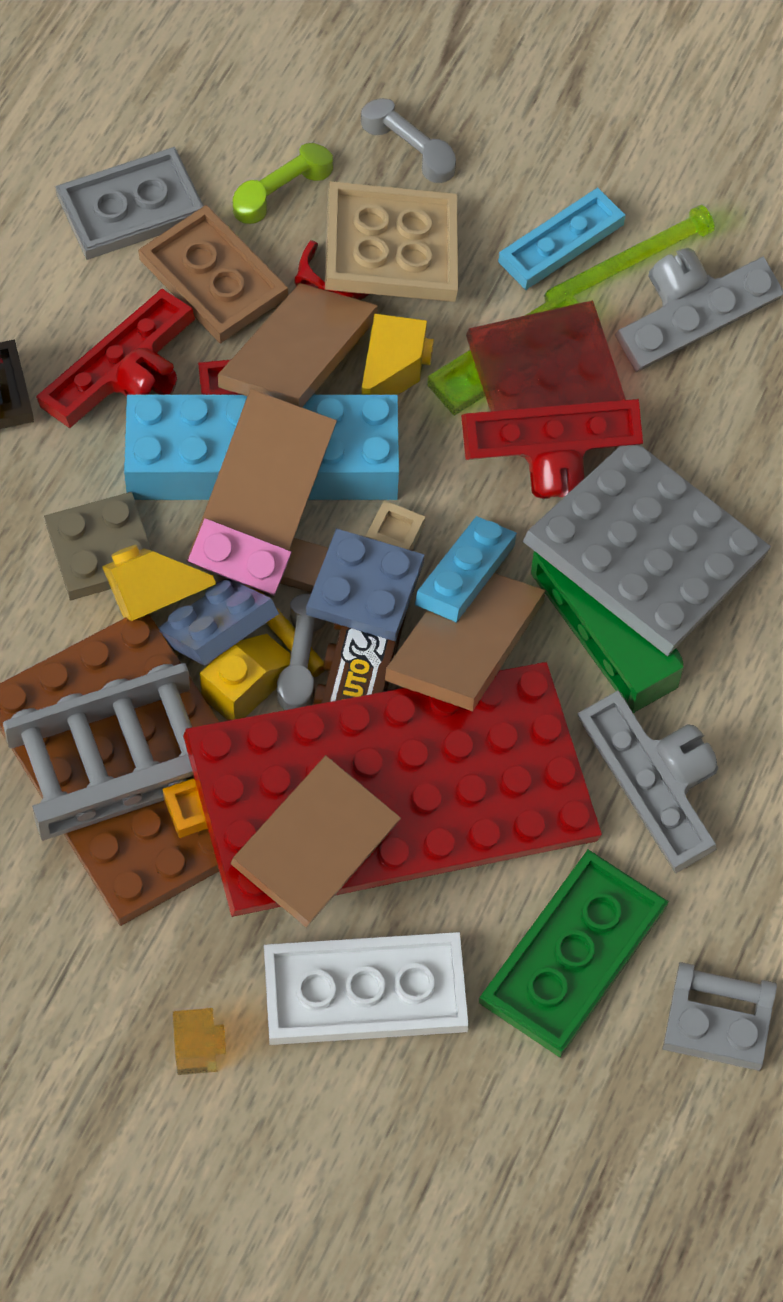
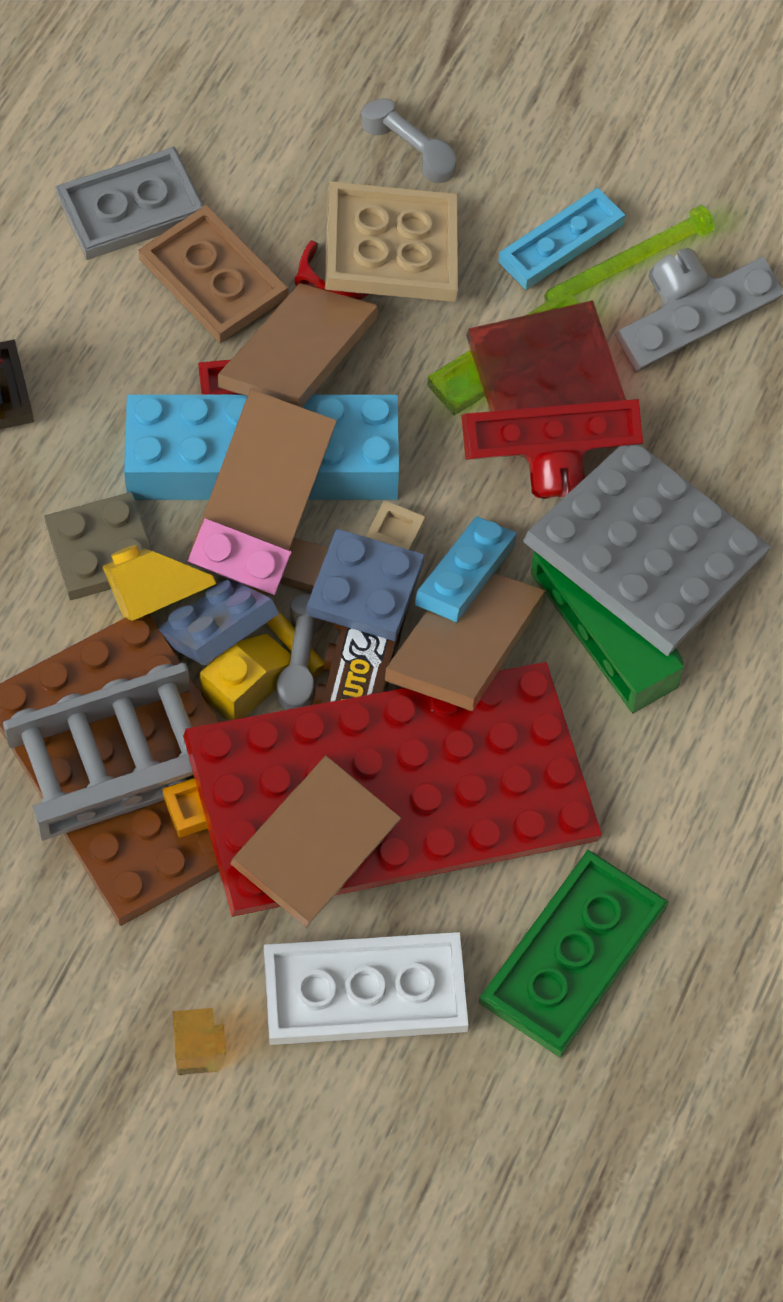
(121, 361): red plate -> none
(250, 197): lime bar -> none
(395, 355): yellow slope -> none
(656, 776): light grey plate -> none
(717, 1031): light grey plate -> none

